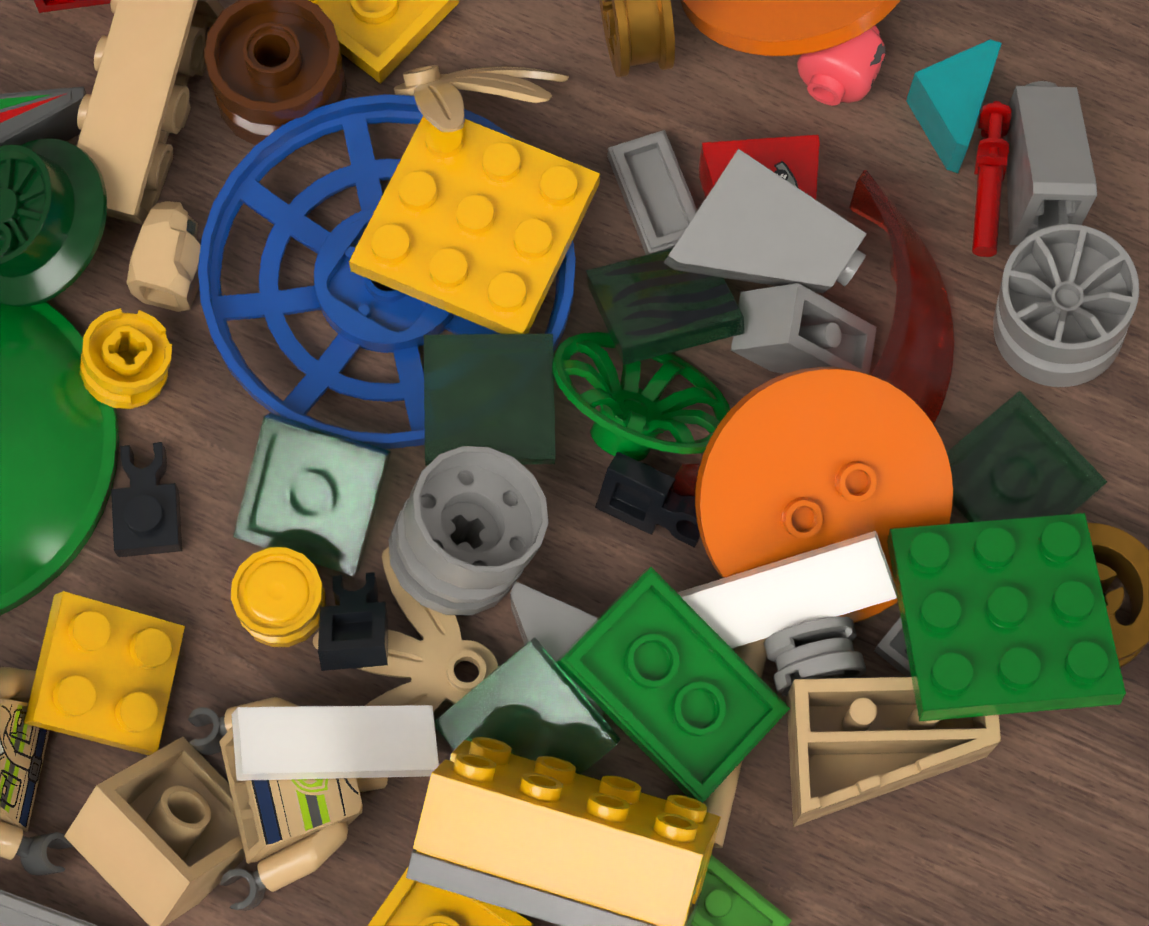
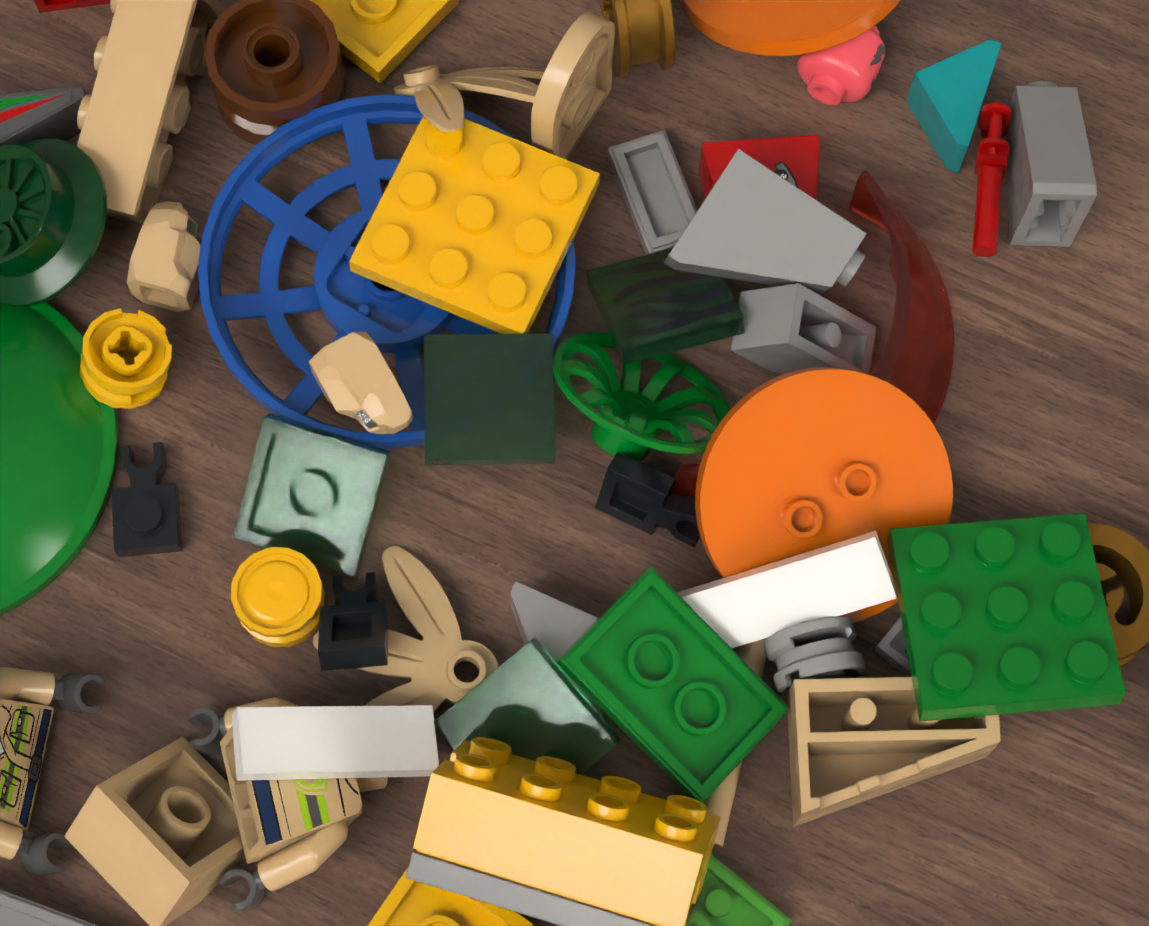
(104, 674): yellow plate -> none
(361, 384): none -> tan rock
(467, 530): light grey wheel -> none
(573, 85): none -> tan tile
(1019, 468): clear green tile -> none
(1065, 305): light grey wheel -> none

